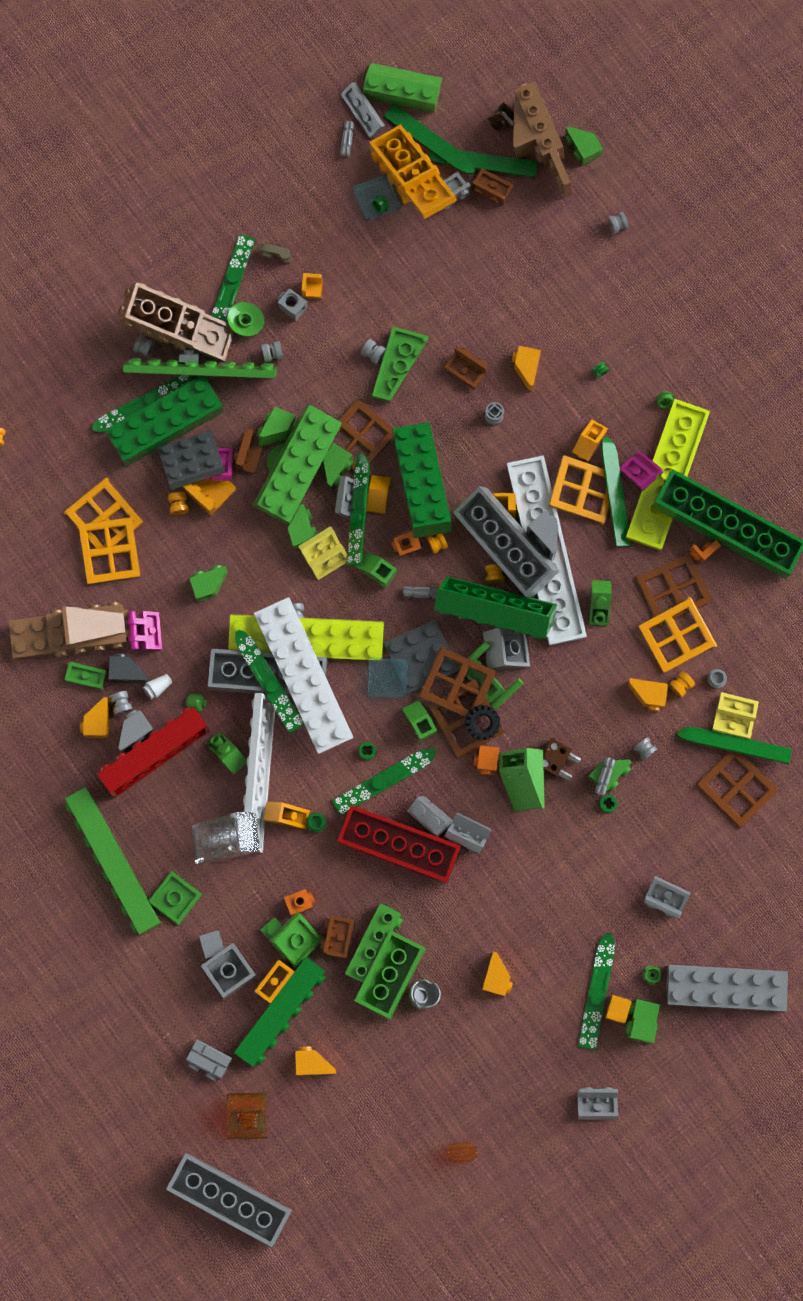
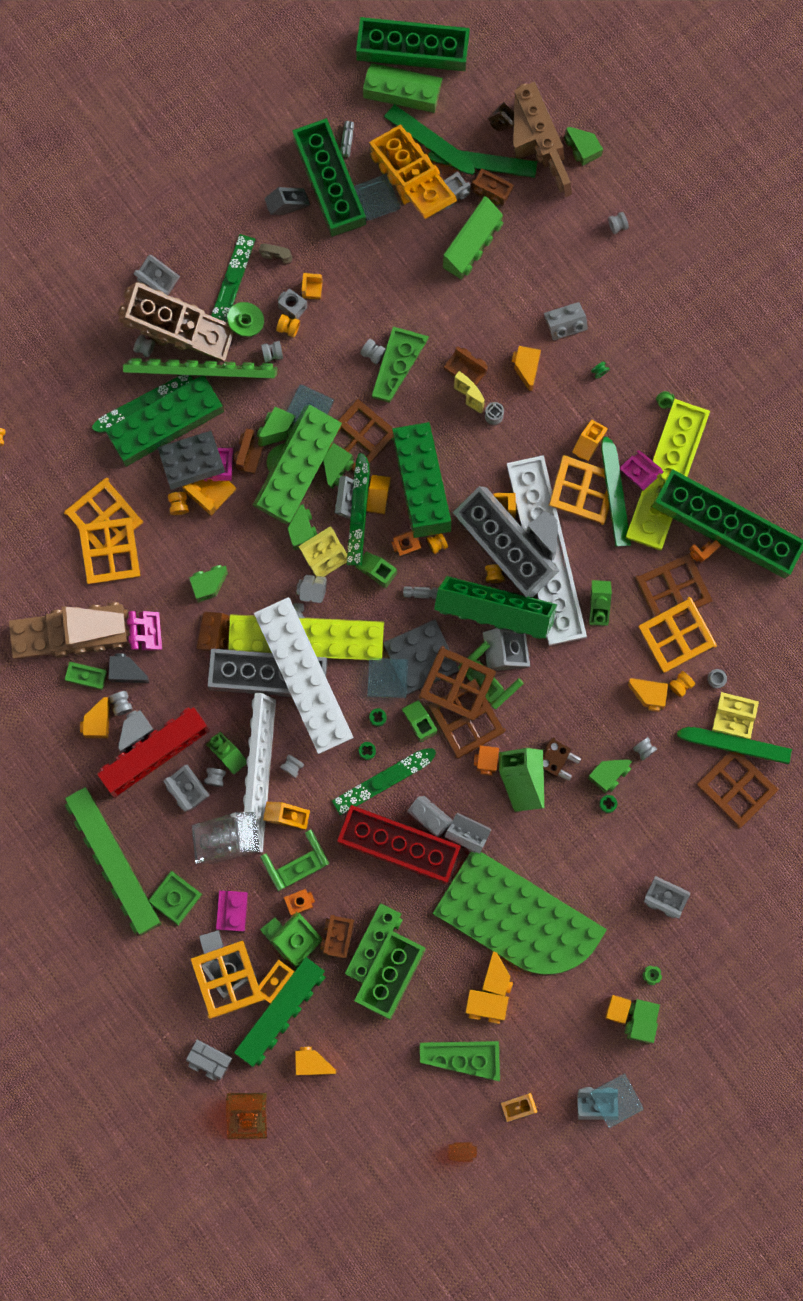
(156, 275): none -> light grey bracket
(157, 686): white cone -> none
(186, 788): none -> light grey bracket
(188, 355): light grey plate -> none
(197, 701): bright green piece -> none
(214, 631): none -> dark orange bracket
(215, 777): none -> light grey wheel
(226, 979): none -> light orange window
(229, 1199): light grey brick -> none
(232, 911): none -> dark pink plate
(268, 681): green piece -> none
(286, 200): none -> dark grey slope
(288, 325): none -> light orange wheel
(292, 766): none -> light grey wheel
(298, 868): none -> bright green plate
(306, 396): none -> clear light blue tile
(312, 588): none -> light grey brick
(316, 822): green plate -> none
(329, 177): none -> green brick
(362, 110): light grey plate -> none
(380, 204): green plate -> none
(384, 717): none -> green bush
(412, 44): none -> green brick
(424, 994): light grey hair -> none
(465, 1057): none -> bright green wing
(467, 387): none -> light yellow slope
(472, 239): none -> bright green slope
(472, 716): black tyre -> none
(486, 1005): none -> light orange brick
(517, 918): none -> bright green plate
(519, 1107): none -> light orange slope
(566, 321): none -> light grey bracket
(597, 992): green piece -> none
(605, 776): light grey axle -> none
(616, 1100): none -> clear light blue tile
(726, 988): light grey brick -> none

